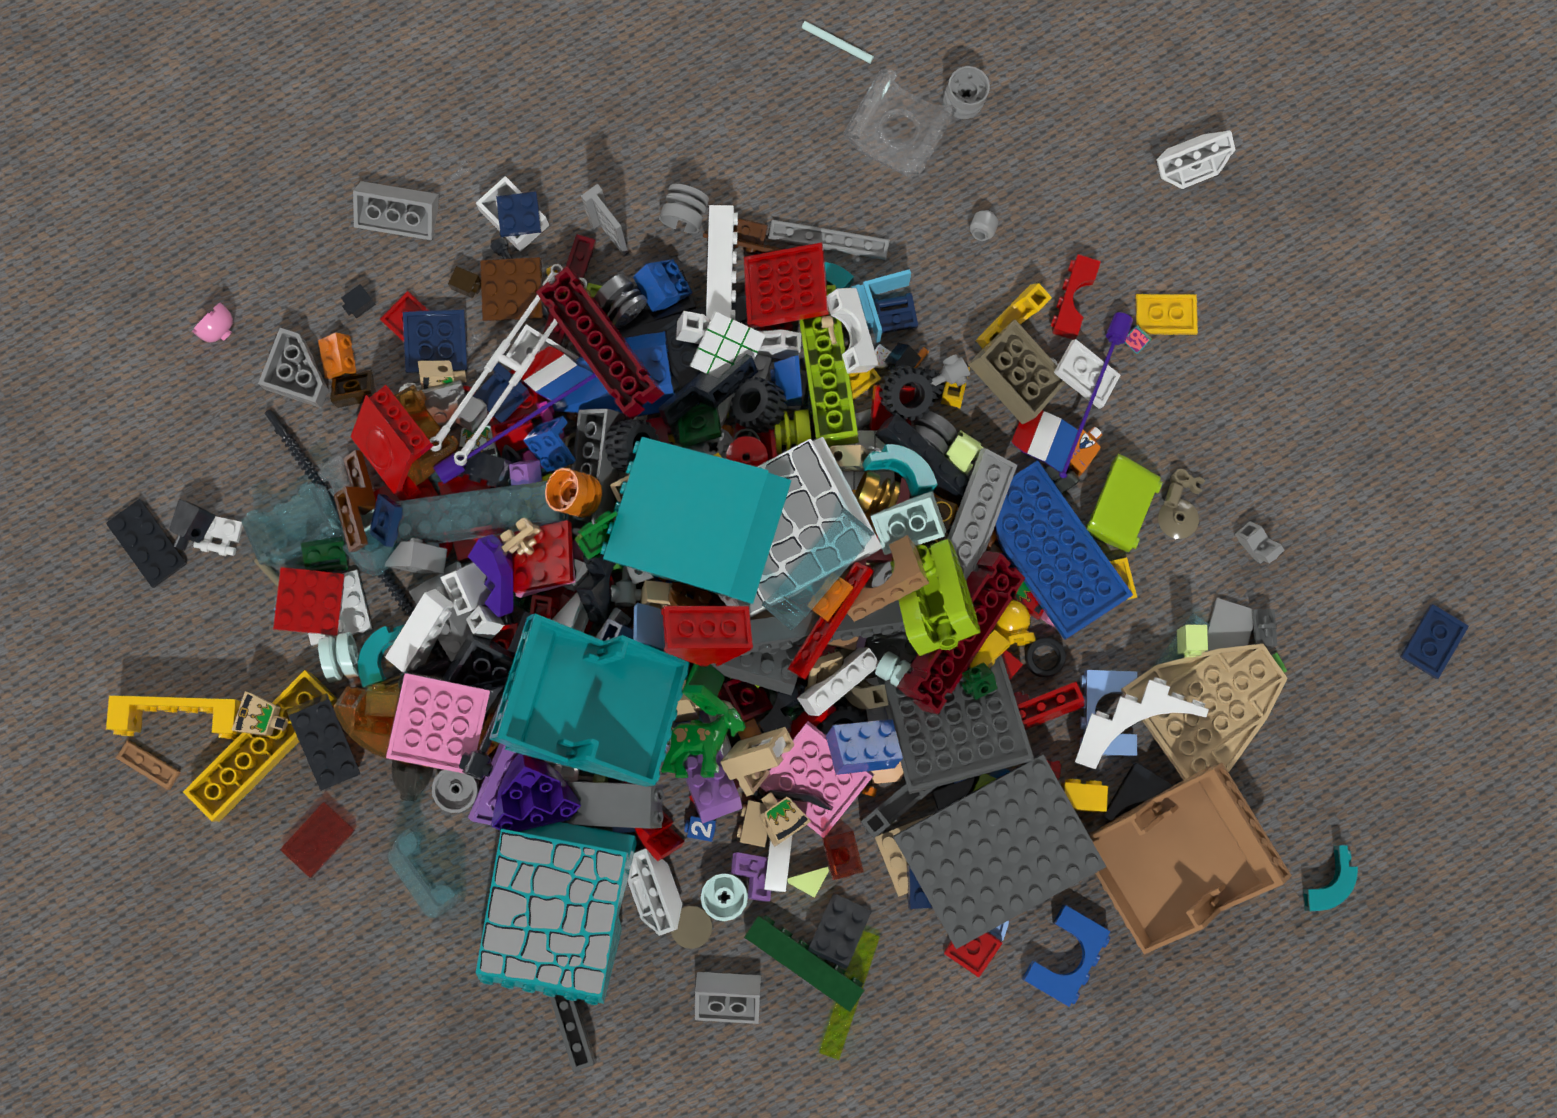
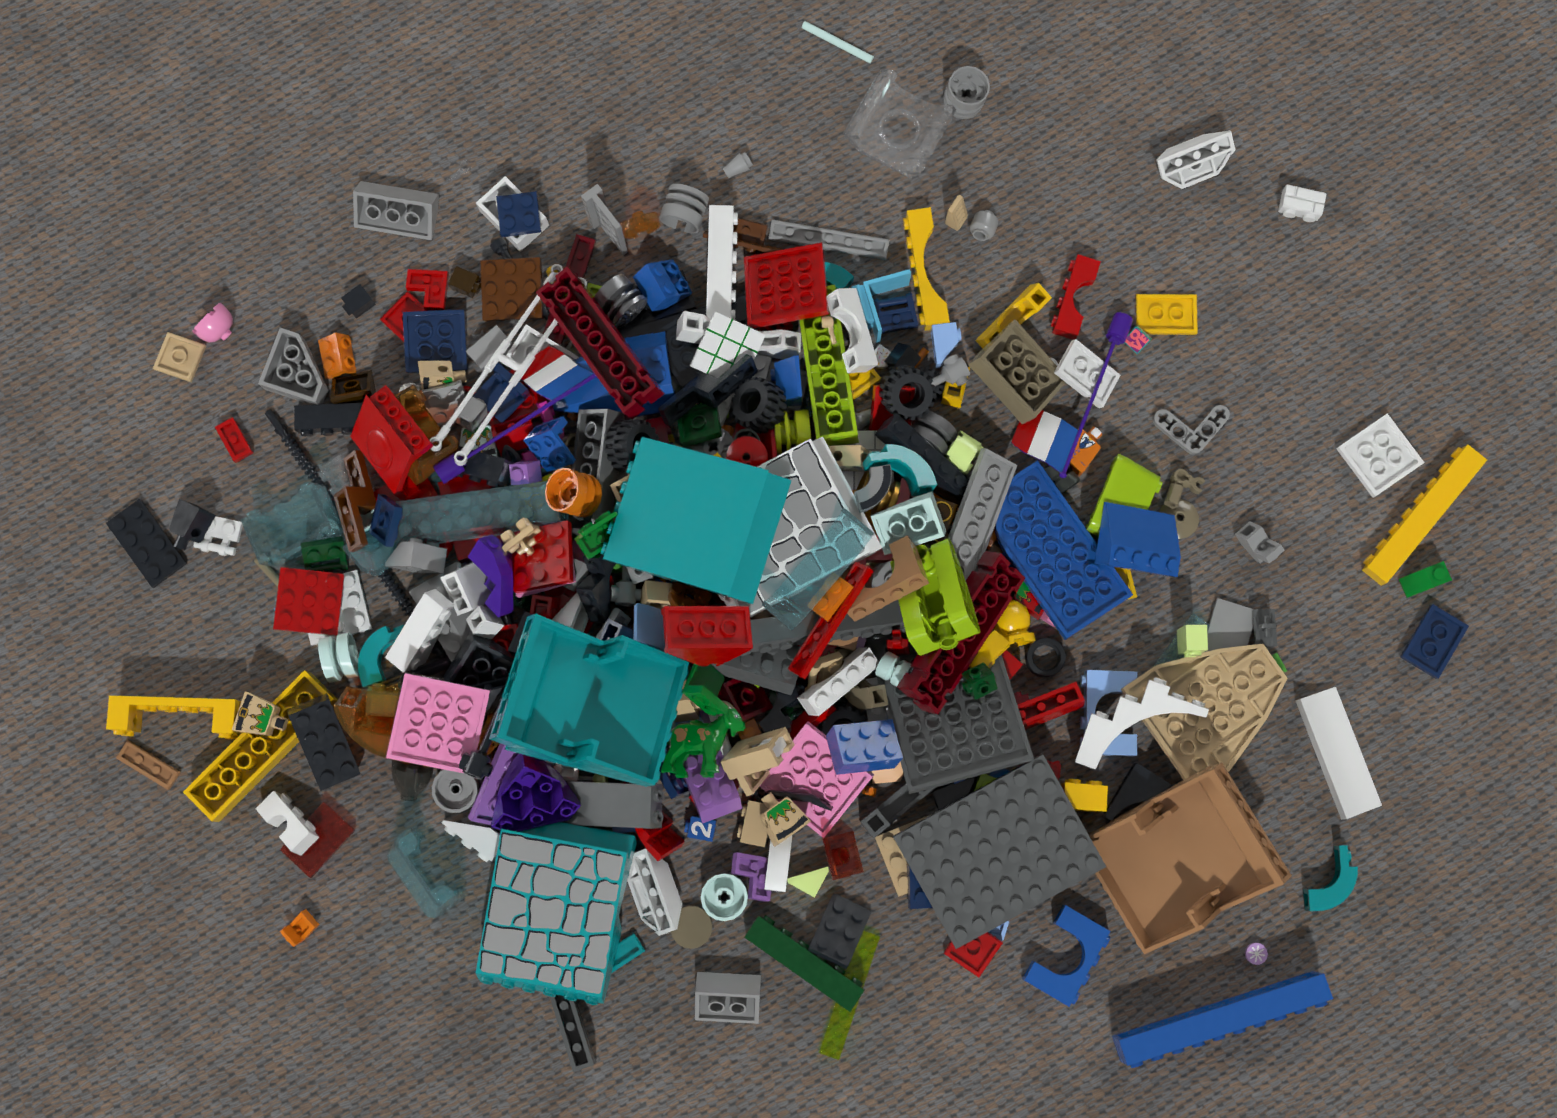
(179, 357): none -> tan tile
(234, 440): none -> red plate
(299, 833): none -> white arch
(300, 928): none -> orange bracket
(326, 418): none -> black brick
(431, 282): none -> red plate
(481, 838): none -> white slope
(486, 347): none -> light grey brick
(627, 950): none -> teal tile
(640, 223): none -> clear orange plate
(674, 786): none -> dark blue plate
(738, 165): none -> light grey cone
(875, 489): none -> tile
(898, 645): none -> red plate
(920, 227): none -> yellow arch
(944, 341): none -> light blue slope
(956, 214): none -> tan slope
(1138, 540): none -> blue slope
(1189, 435): none -> light grey beam
(1222, 1018): none -> blue brick
(1256, 953): none -> lavender tile
(1302, 203): none -> white brick
(1338, 753): none -> white arch
(1380, 455): none -> white plate
(1424, 514): none -> yellow brick
(1425, 579): none -> green slope

